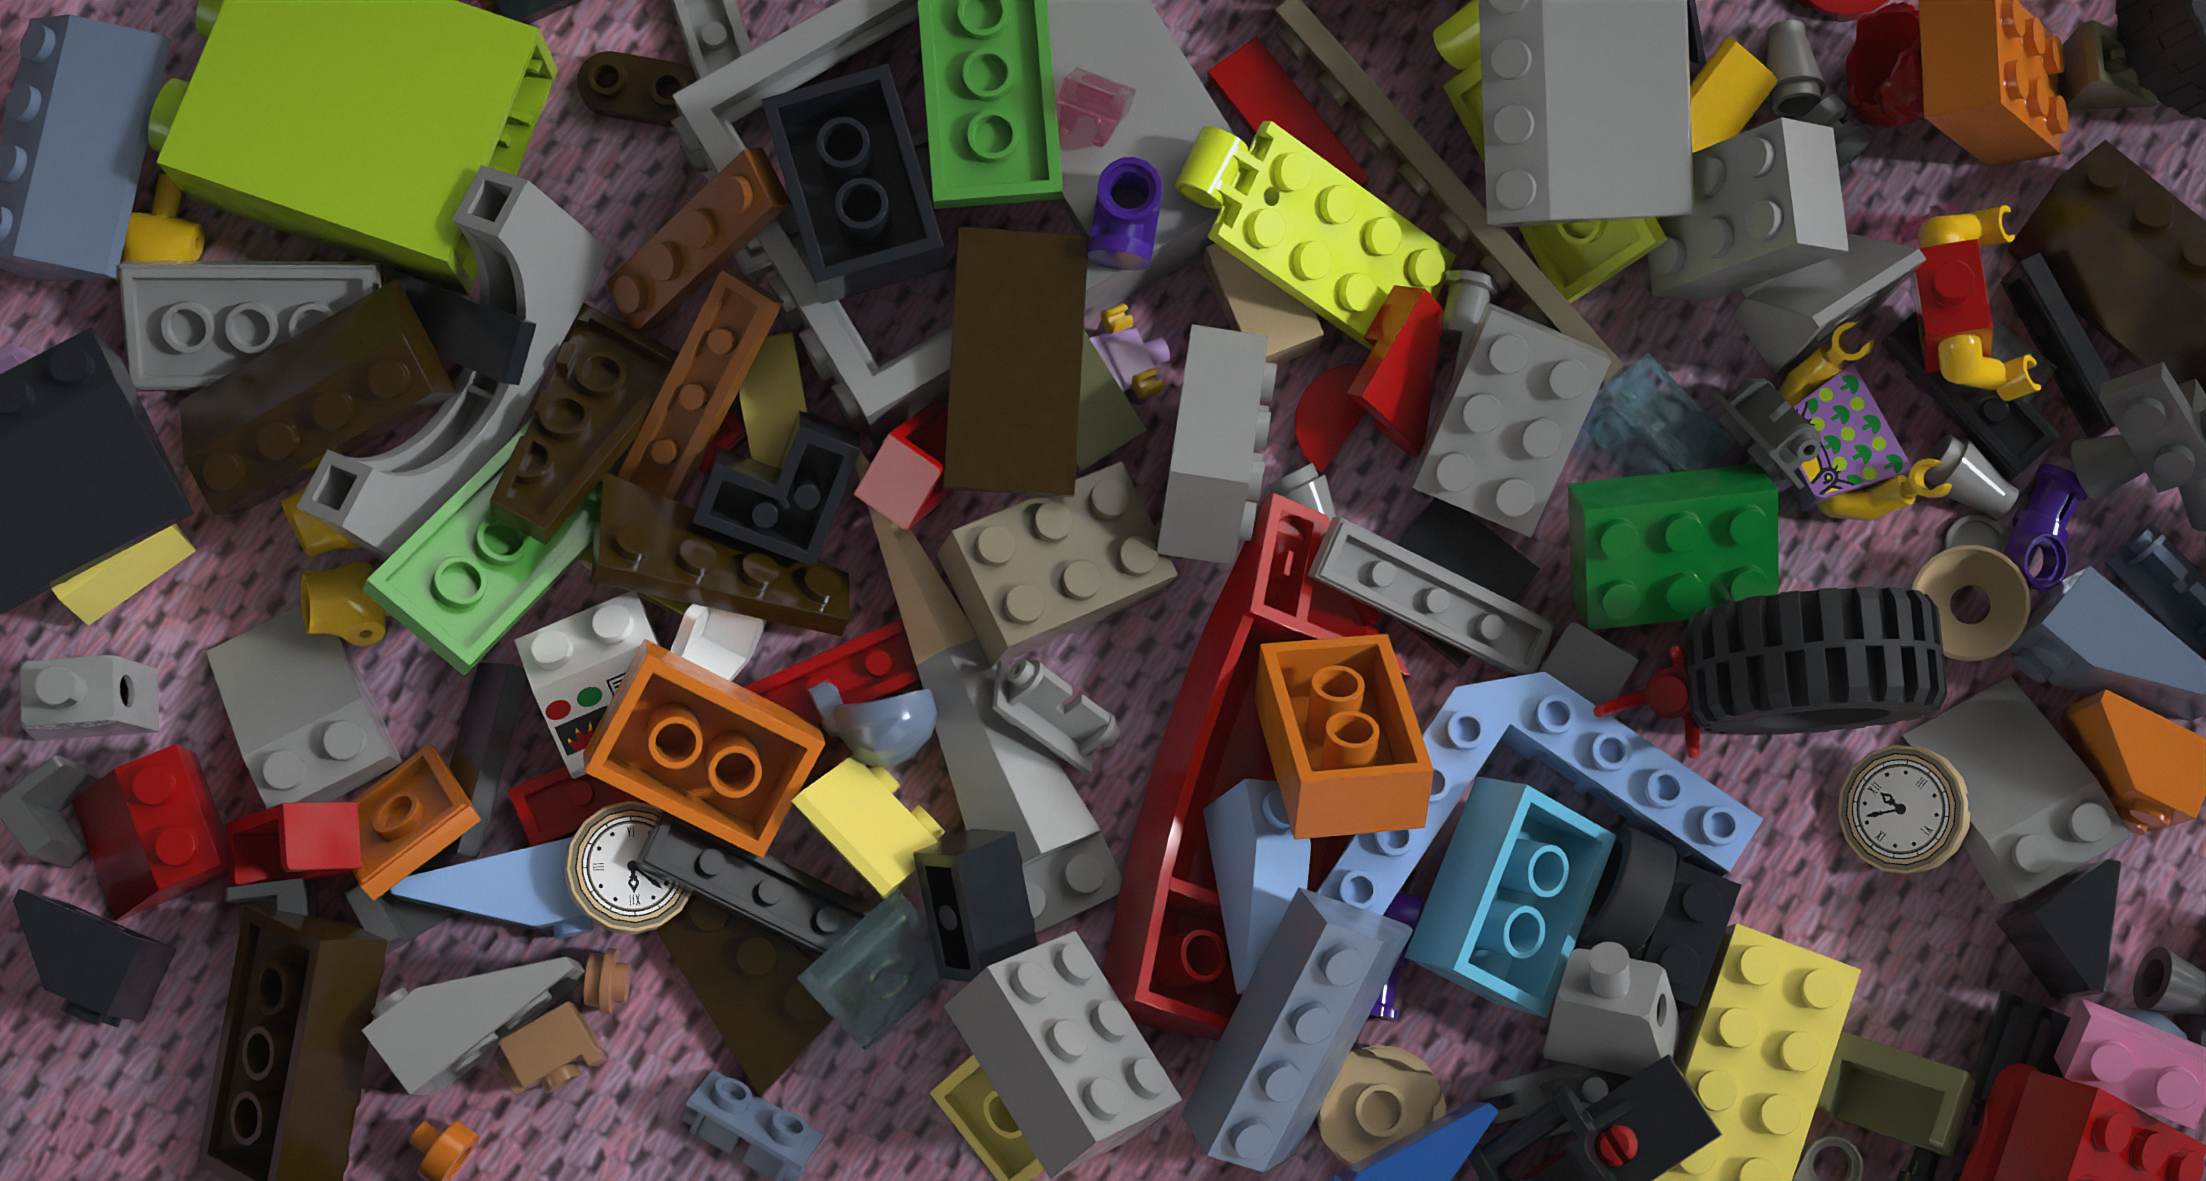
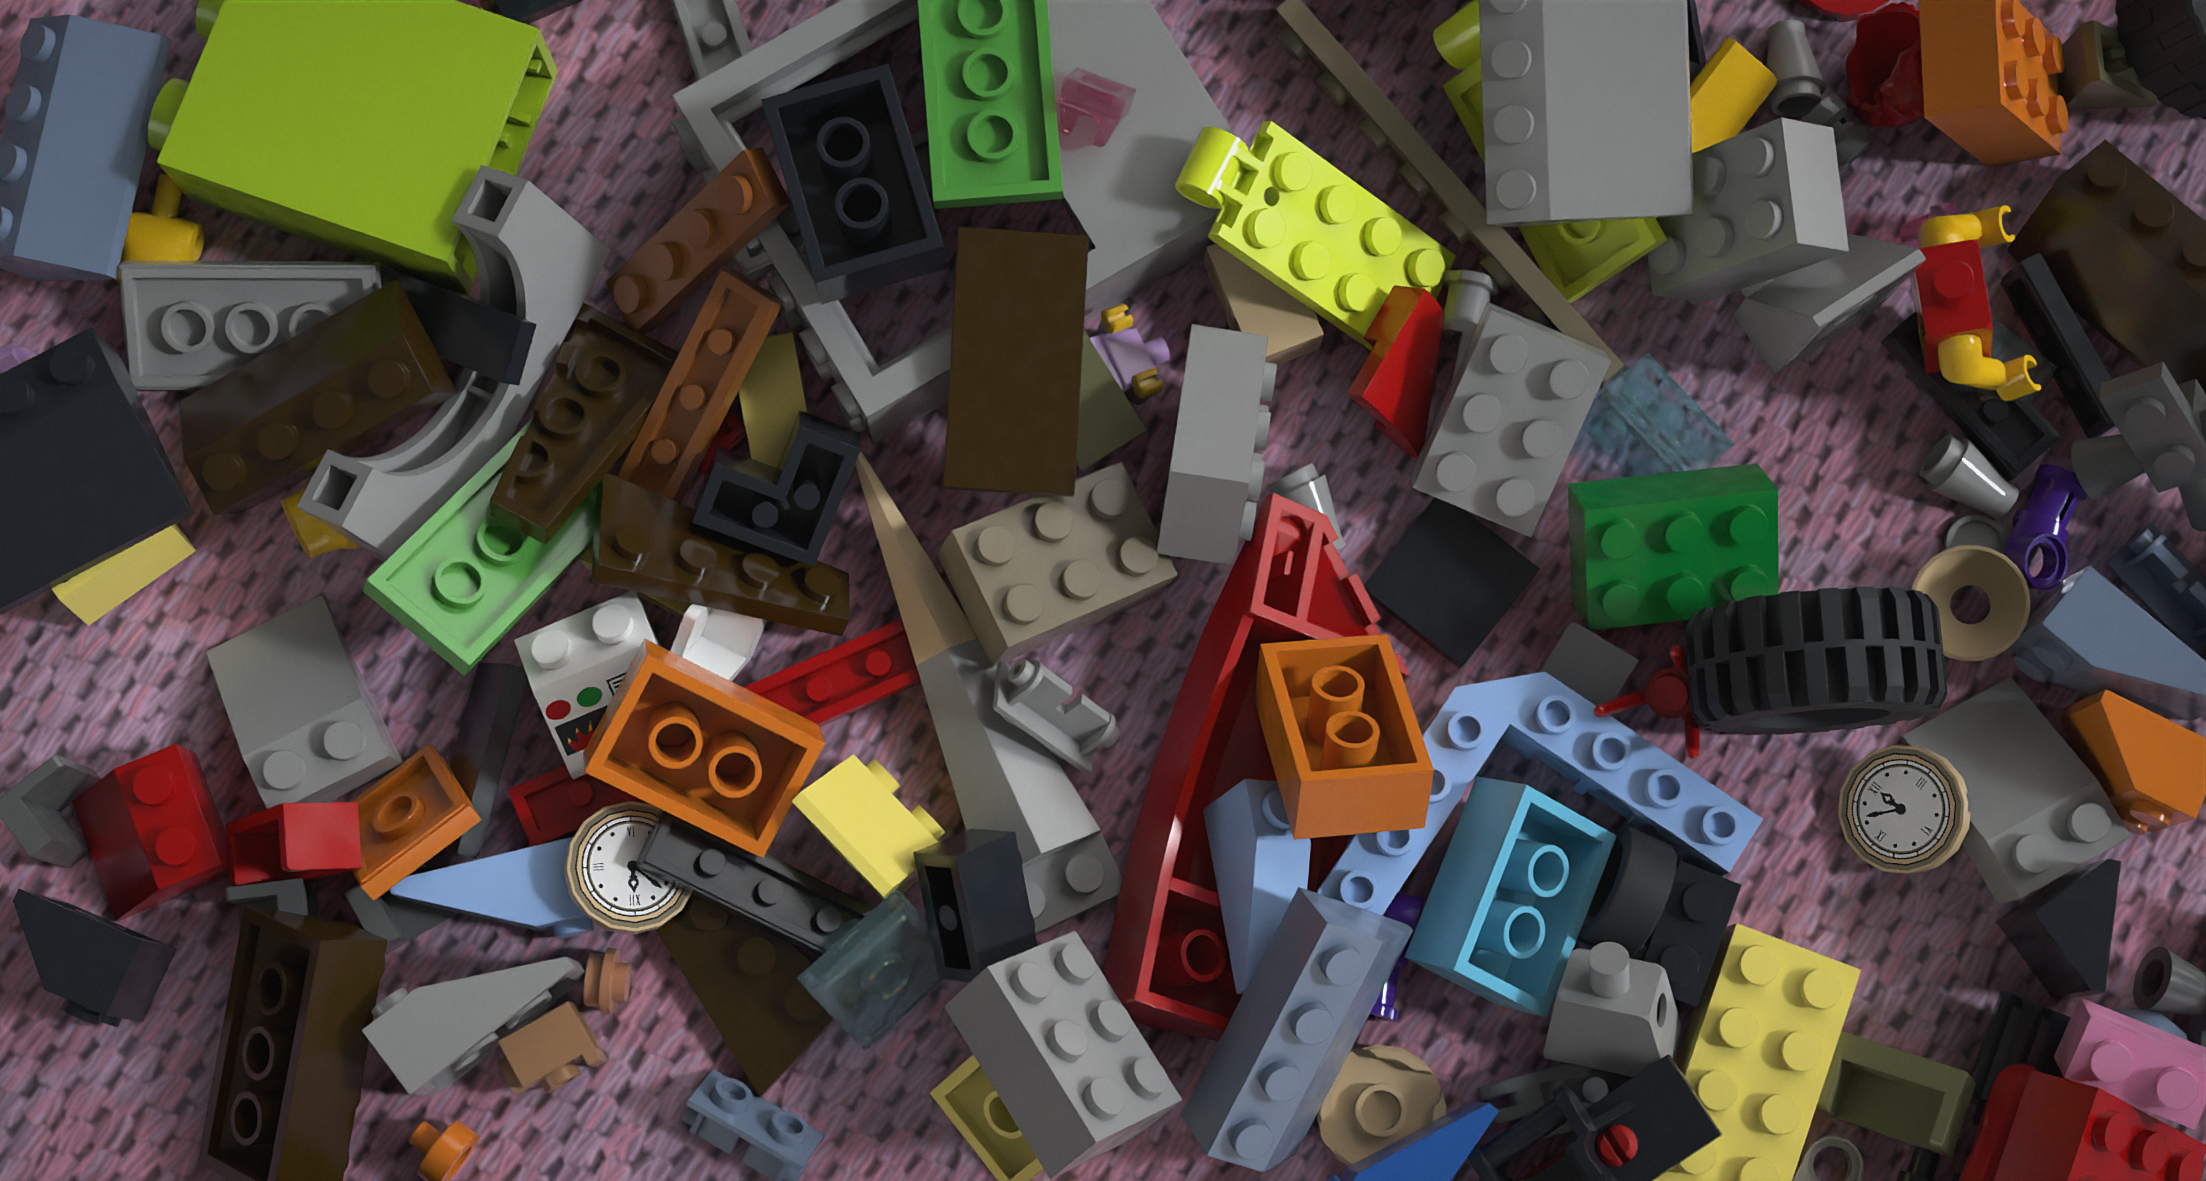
(84, 700): light grey torso -> none
(337, 605): yellow piece -> none
(637, 89): dark brown plate -> none
(878, 730): sand blue piece -> none
(909, 469): panel -> none
(1121, 235): dark purple piece -> none
(1263, 91): red tile -> none
(1327, 416): red tile -> none
(1431, 598): light grey tile -> none
(1779, 431): dark grey hinge -> none
(1859, 459): torso -> none

